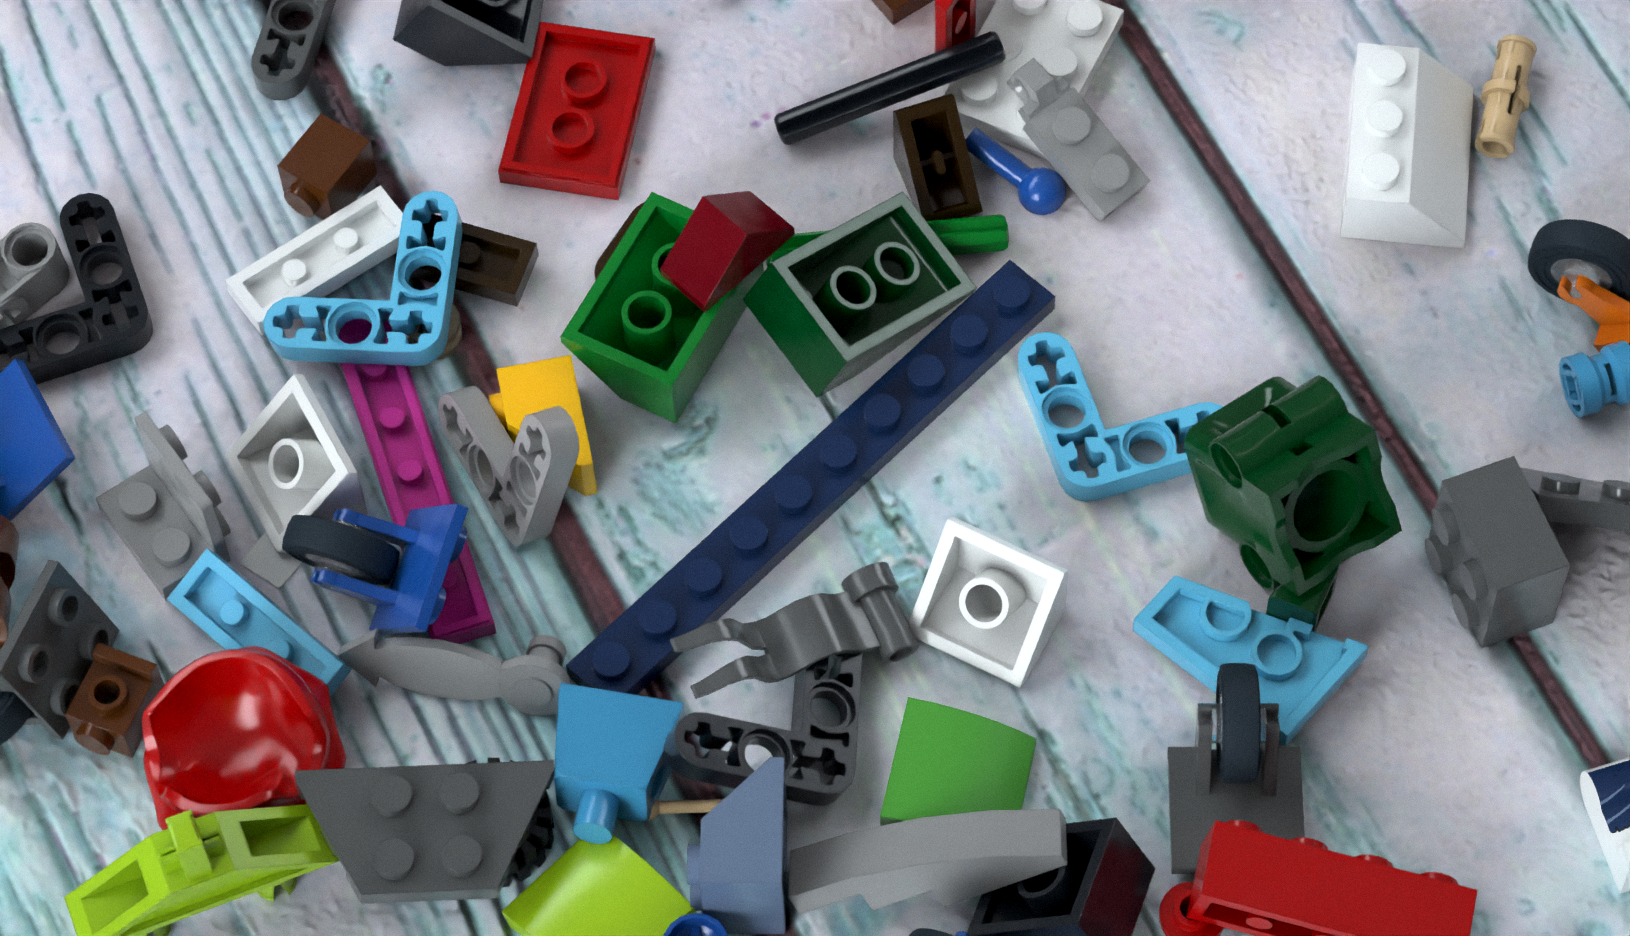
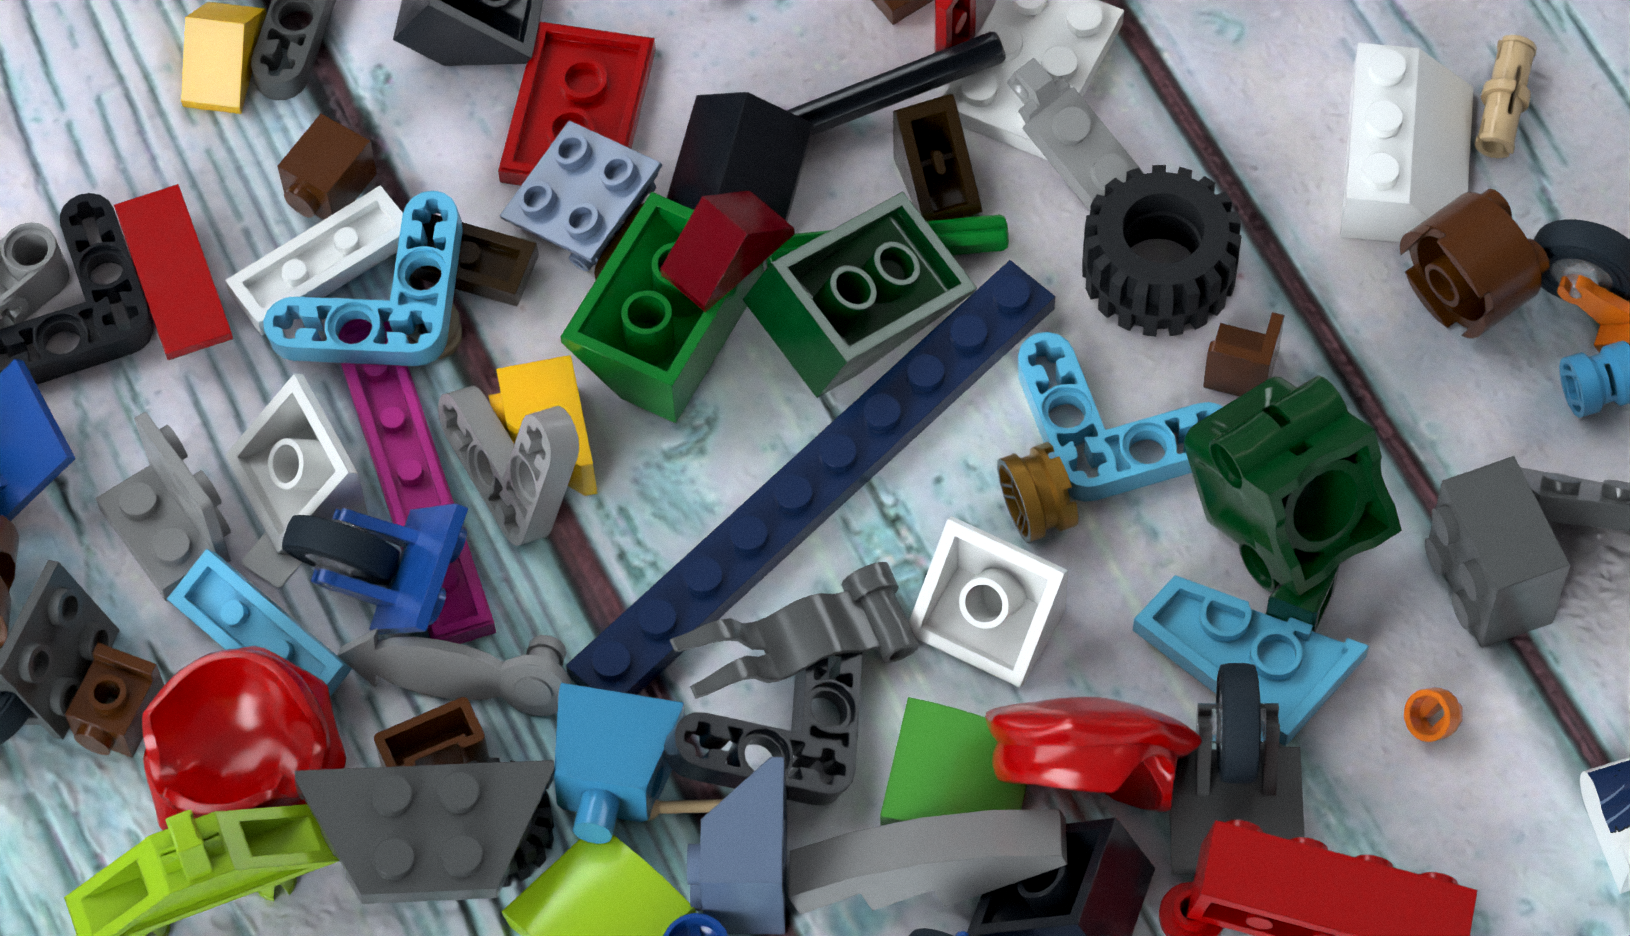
(173, 272): none -> red piece
(219, 55): none -> yellow slope
(434, 738): none -> reddish brown piece
(582, 193): none -> hinge
(741, 146): none -> black slope
(1037, 492): none -> pearl gold wheel
(1039, 188): blue bar -> none
(1091, 748): none -> red piece
(1169, 209): none -> black tyre
(1242, 357): none -> reddish brown panel
(1427, 703): none -> orange hinge
(1473, 262): none -> reddish brown brick

